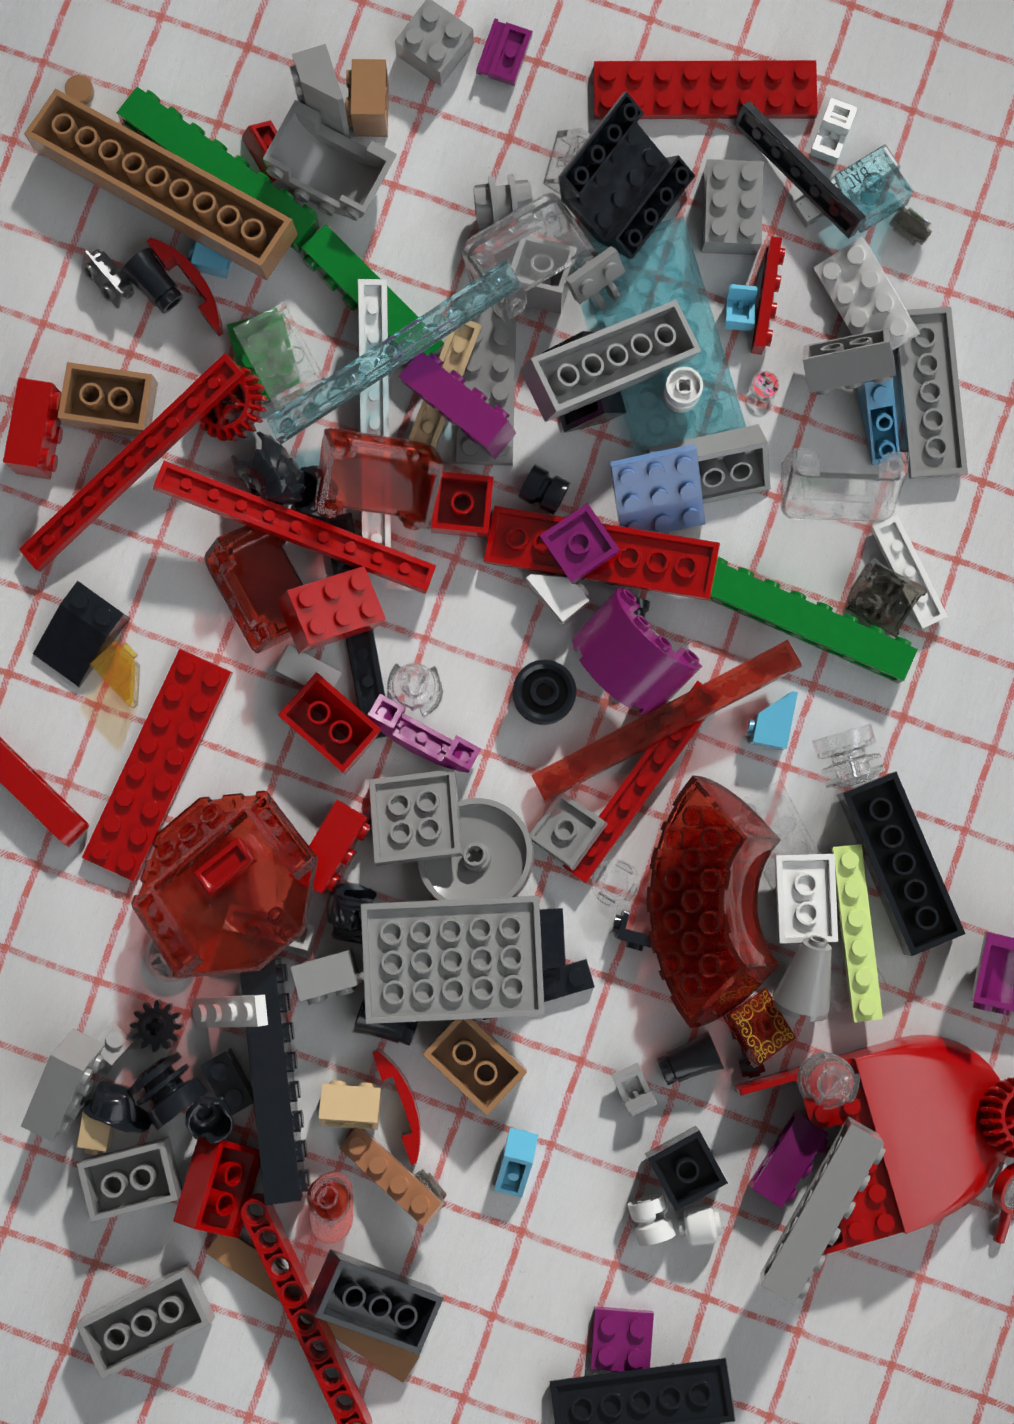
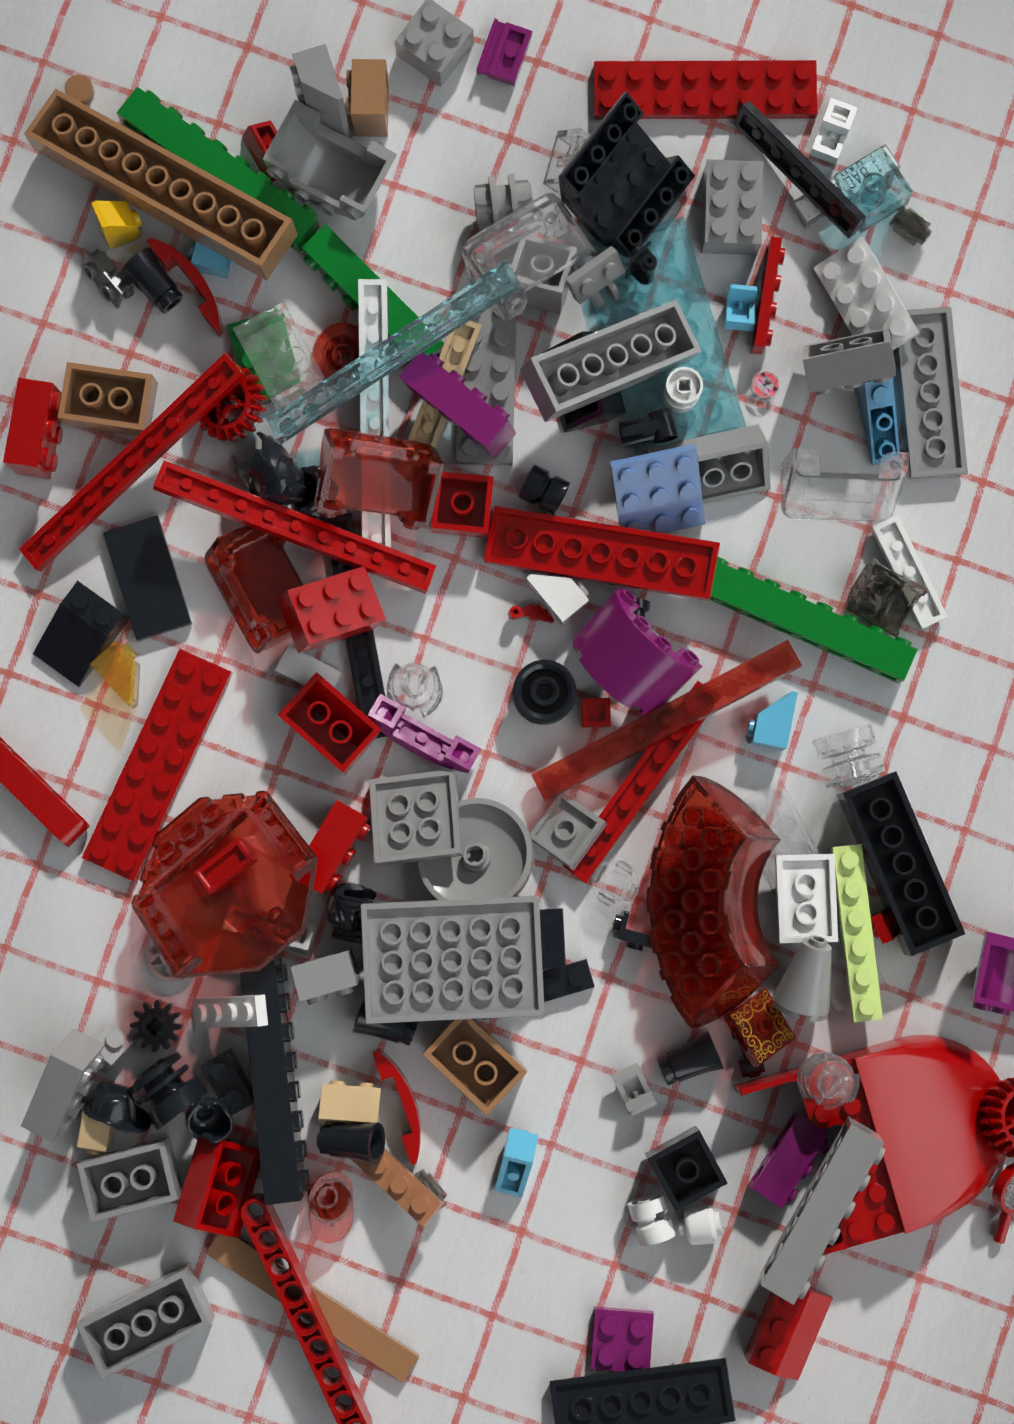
(117, 222): none -> yellow slope
(147, 578): none -> black tile
(336, 347): none -> clear red hat
(353, 1141): none -> black plant
(374, 1301): black brick -> none
(534, 613): none -> red piece
(580, 543): magenta plate -> none
(595, 712): none -> red plate
(641, 264): none -> black hinge
(656, 427): none -> black piece
(787, 1333): none -> red slope
(882, 927): none -> red plate

